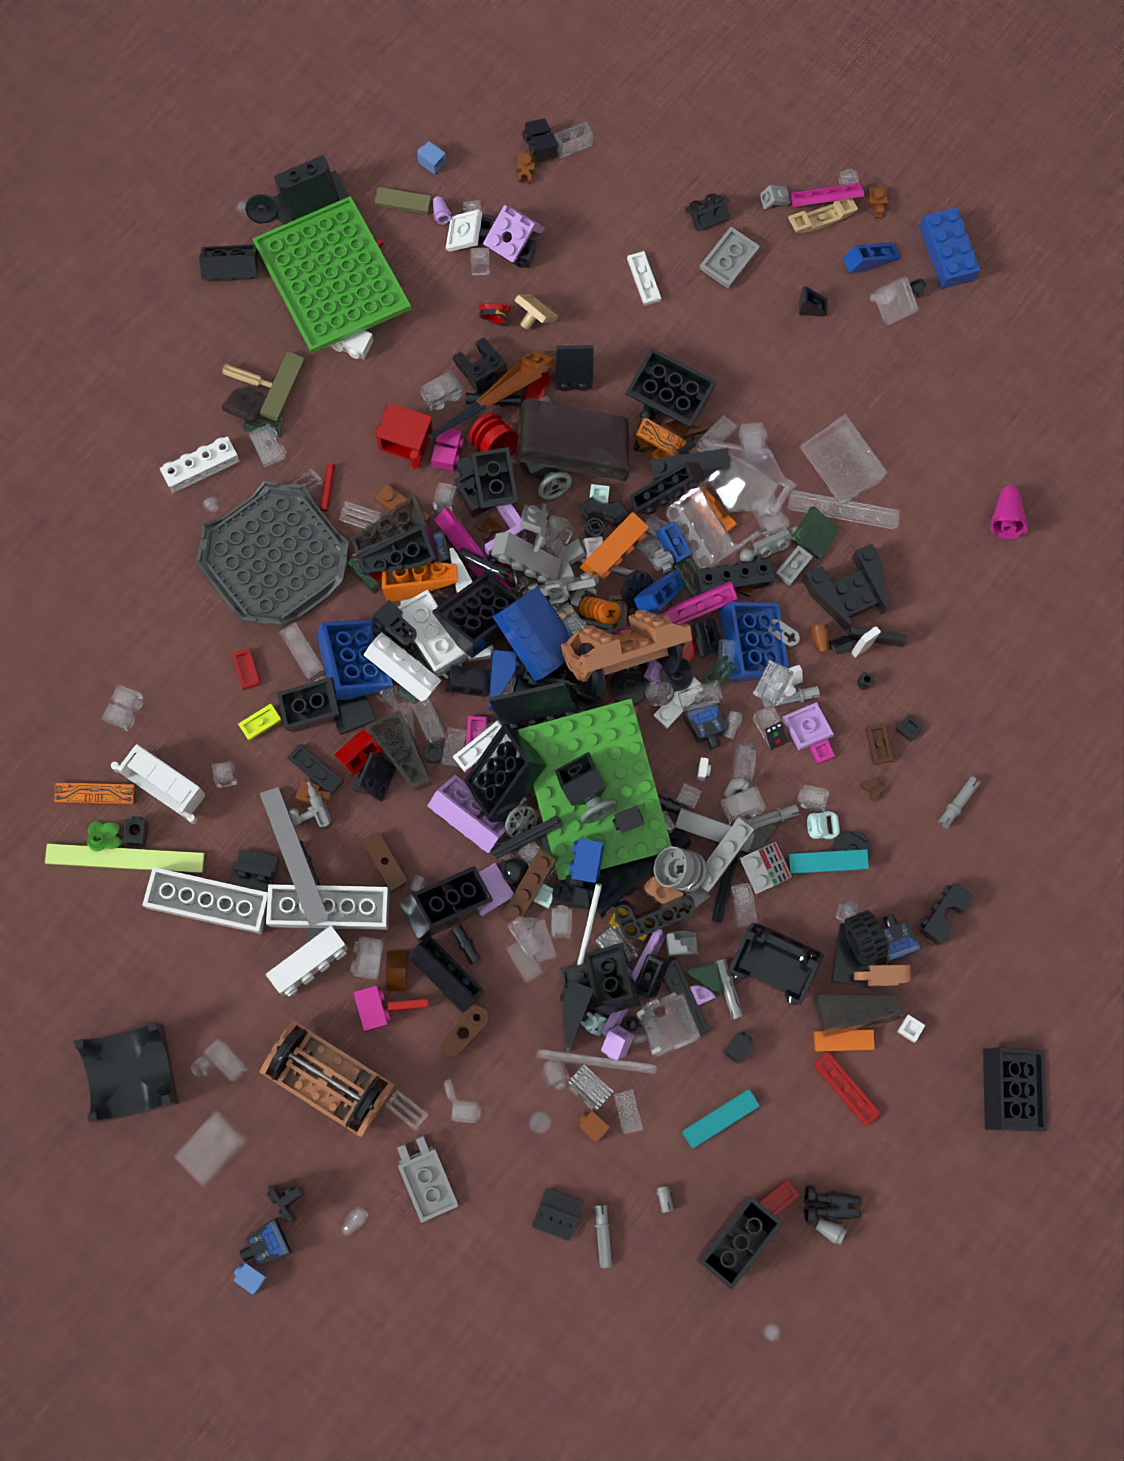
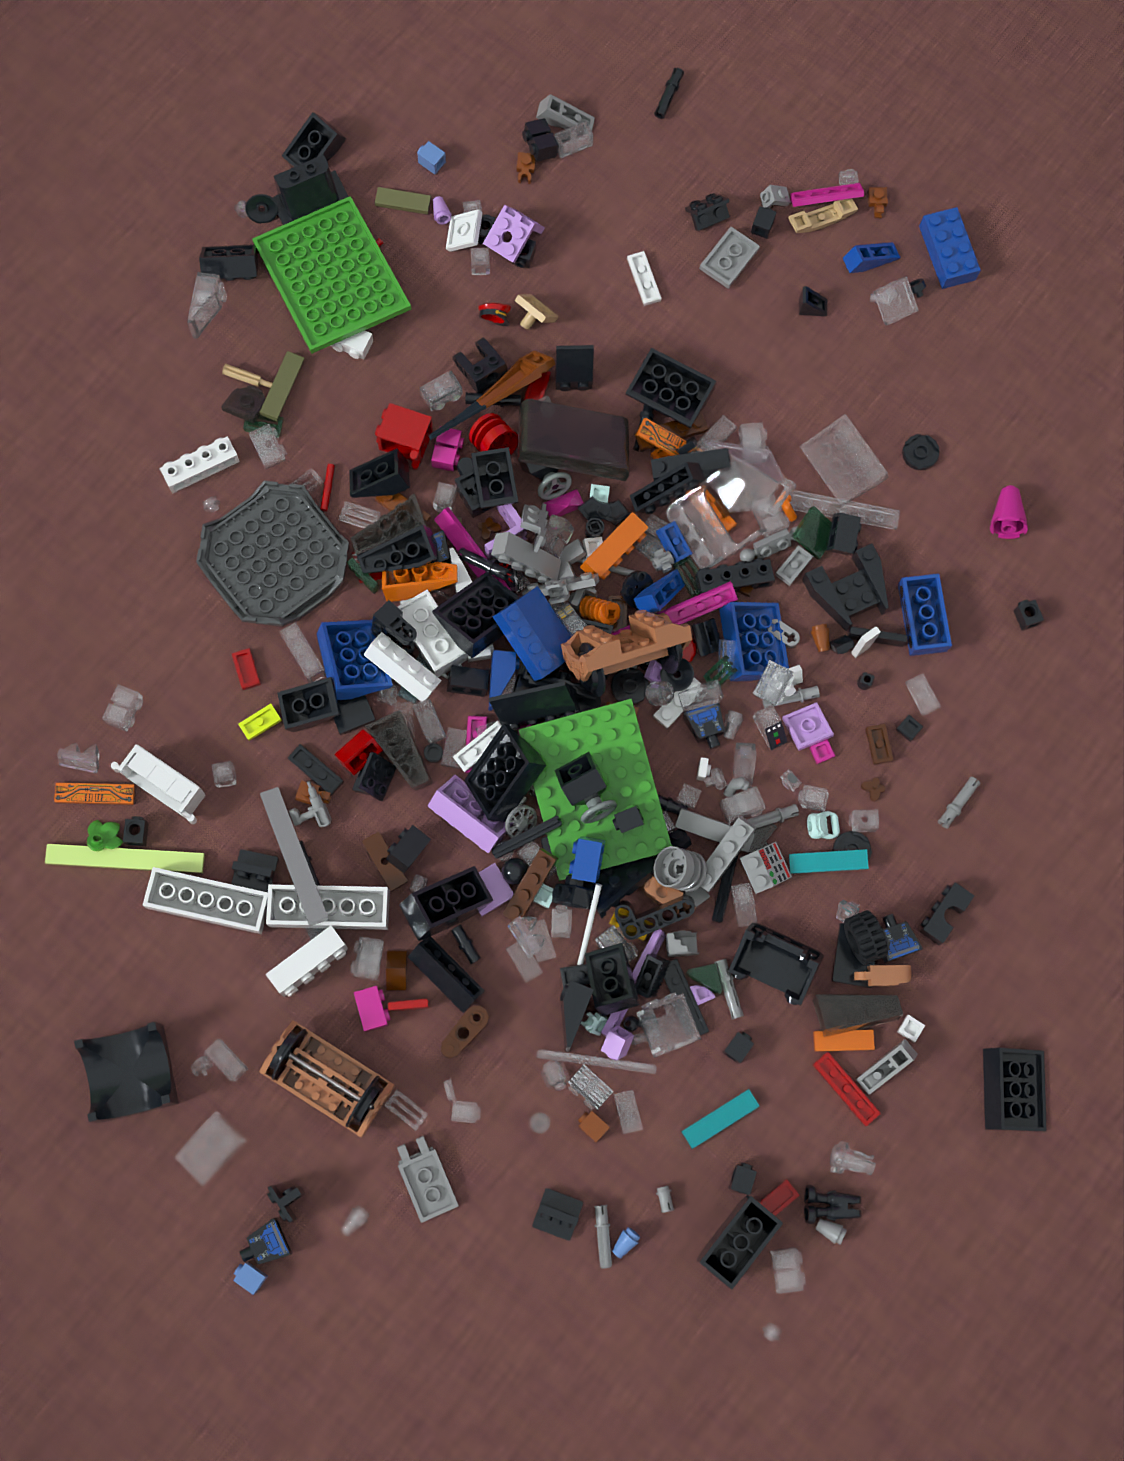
(85, 761): none -> clear tile
(205, 302): none -> clear slope
(314, 139): none -> black slope
(380, 476): none -> black slope
(407, 849): none -> black brick
(562, 114): none -> light grey slope
(564, 504): none -> dark pink slope
(625, 1242): none -> medium blue cone
(672, 86): none -> black pin
(717, 779): none -> clear tile
(743, 1179): none -> black brick
(763, 222): none -> black brick
(788, 510): none -> orange arm
(788, 1272): none -> clear piece
(790, 781): none -> clear plate
(844, 534): none -> black brick
(844, 1158): none -> clear piece
(858, 825): none -> clear brick
(887, 1066): none -> light grey slope
(920, 452): none -> black tile
(923, 694): none -> clear plate
(924, 614): none -> blue brick
(1028, 622): none -> black brick

